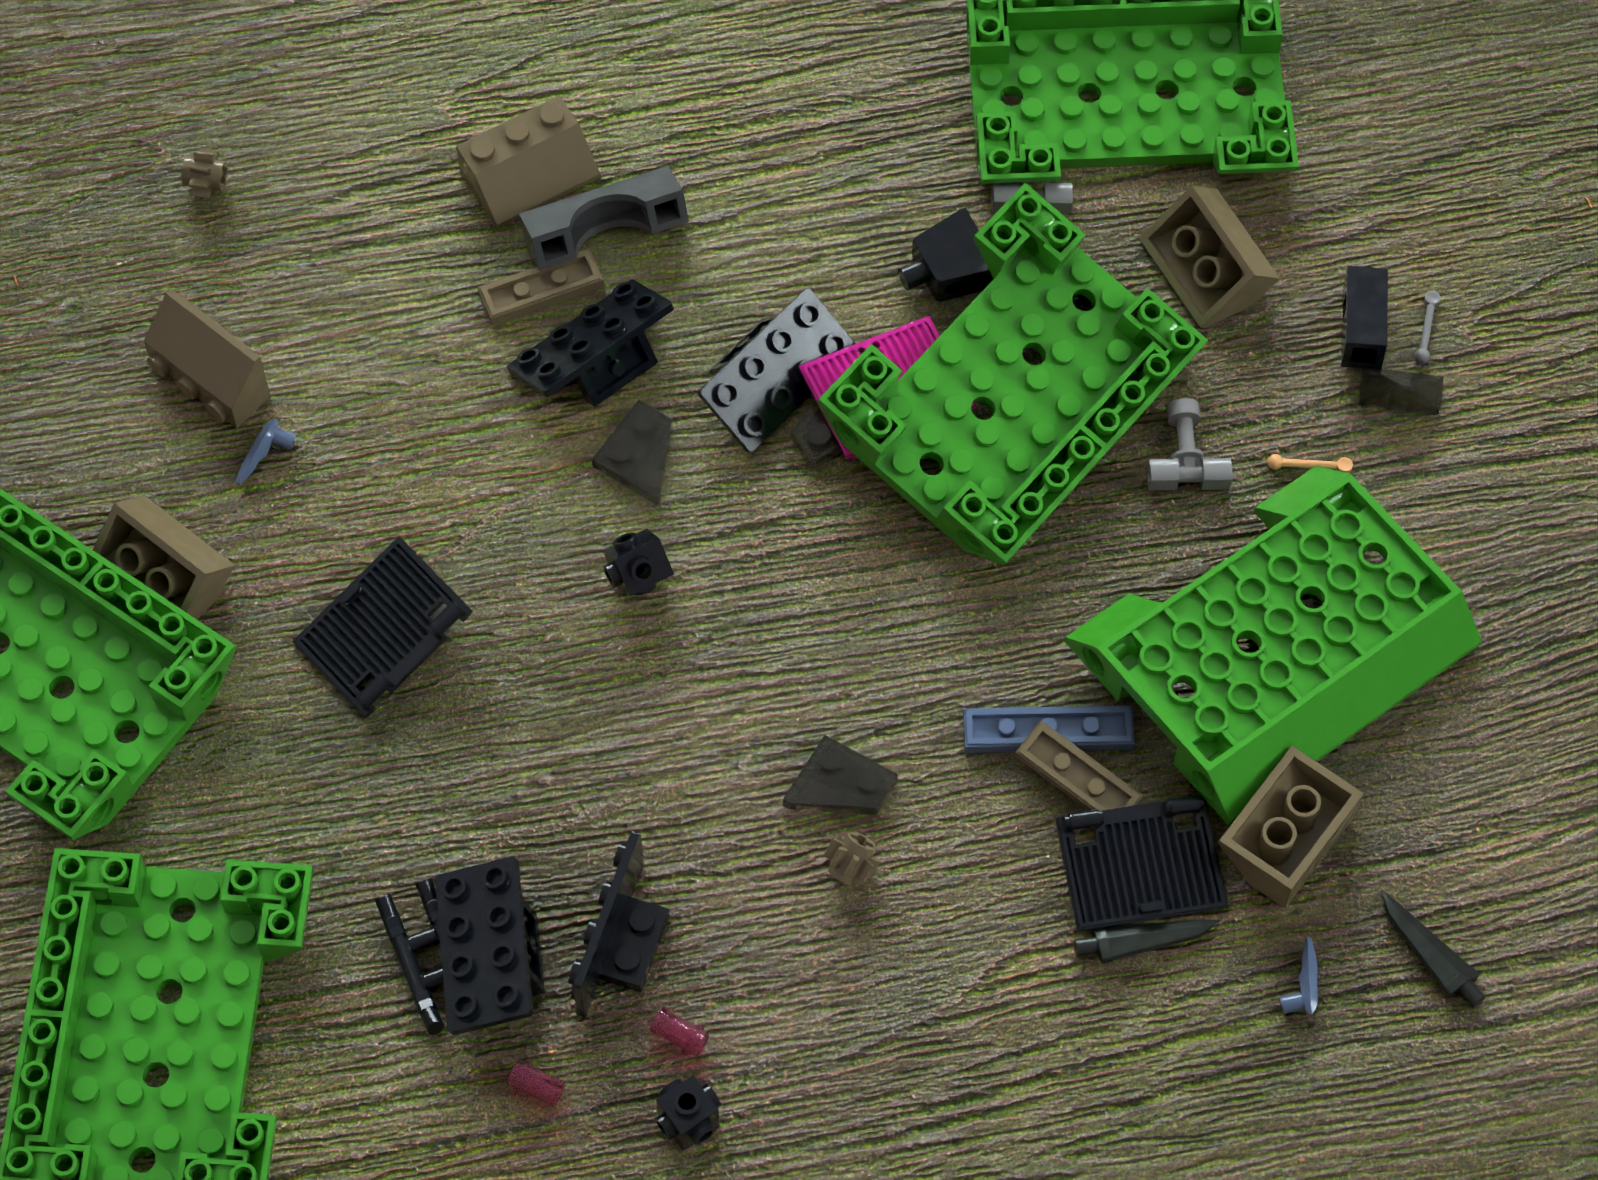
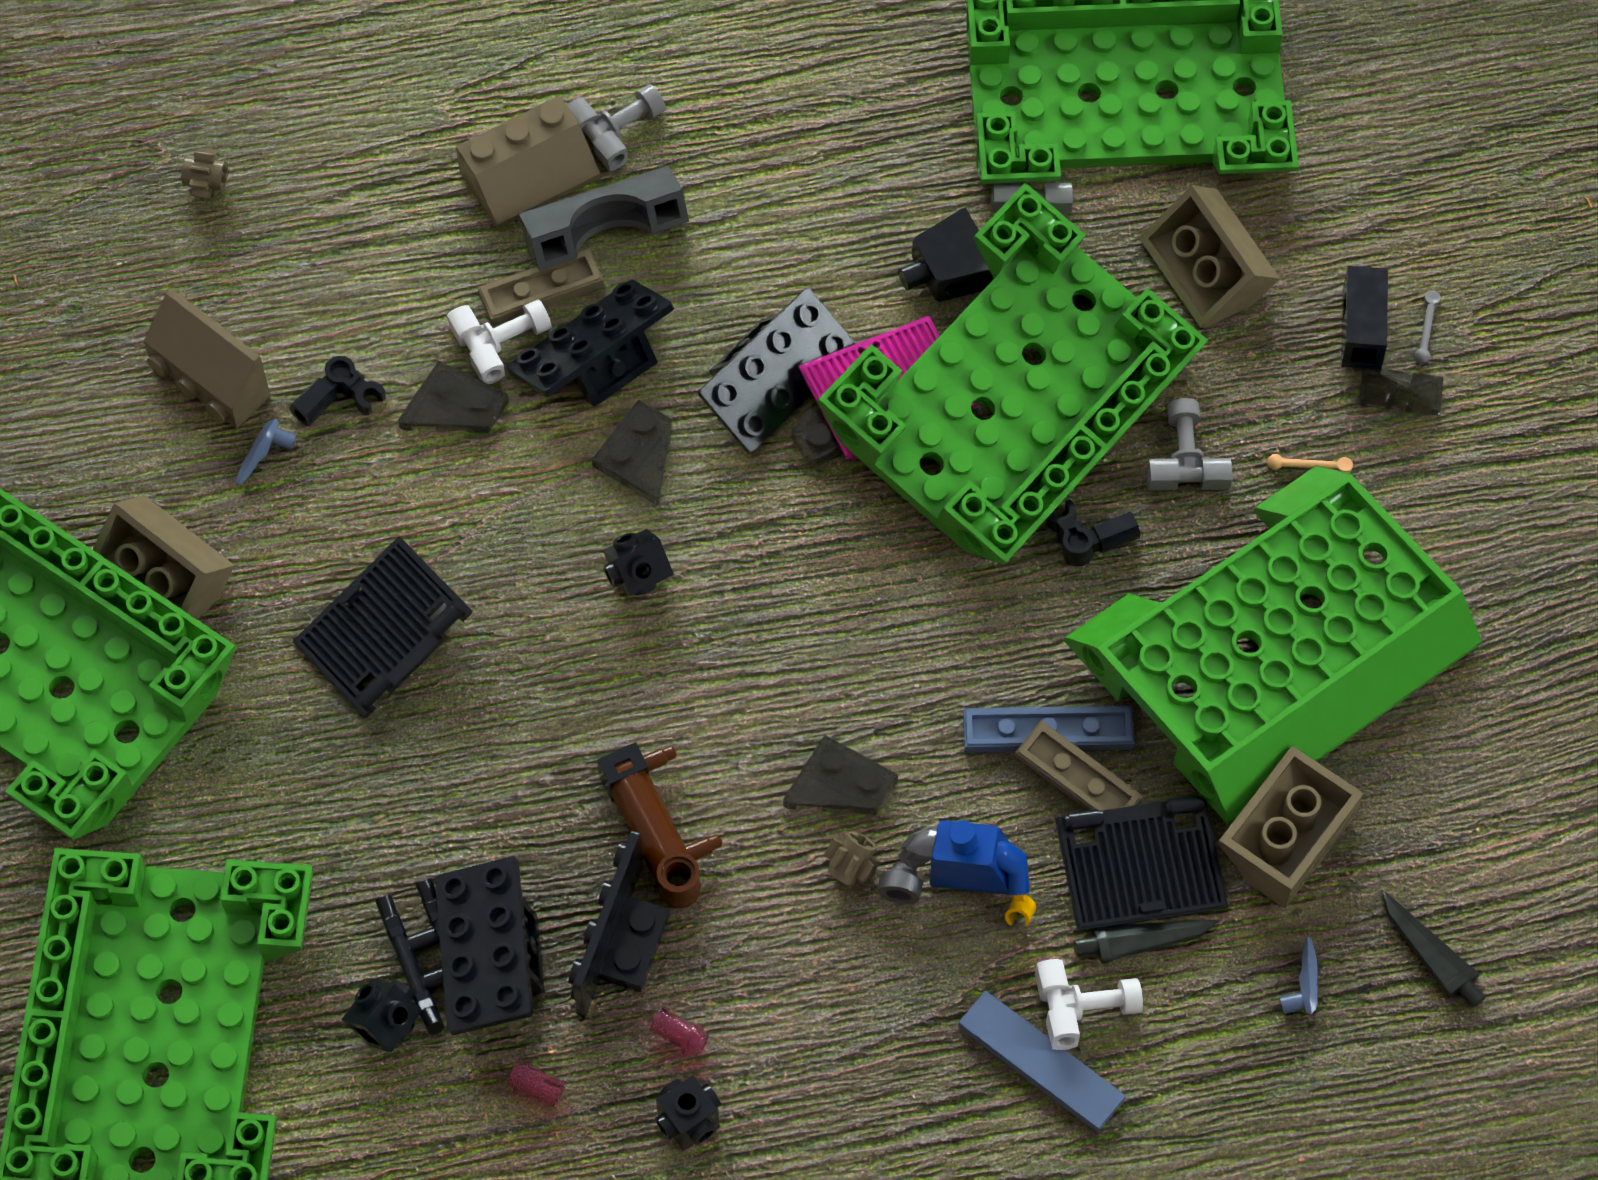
(341, 379): none -> black bar
(382, 1013): none -> black brick
(453, 403): none -> clear smoke wing
(485, 341): none -> white bar
(604, 128): none -> light grey bar
(630, 786): none -> reddish brown piece
(961, 858): none -> blue torso
(1031, 1056): none -> sand blue tile
(1068, 1003): none -> white bar
(1080, 544): none -> black bar

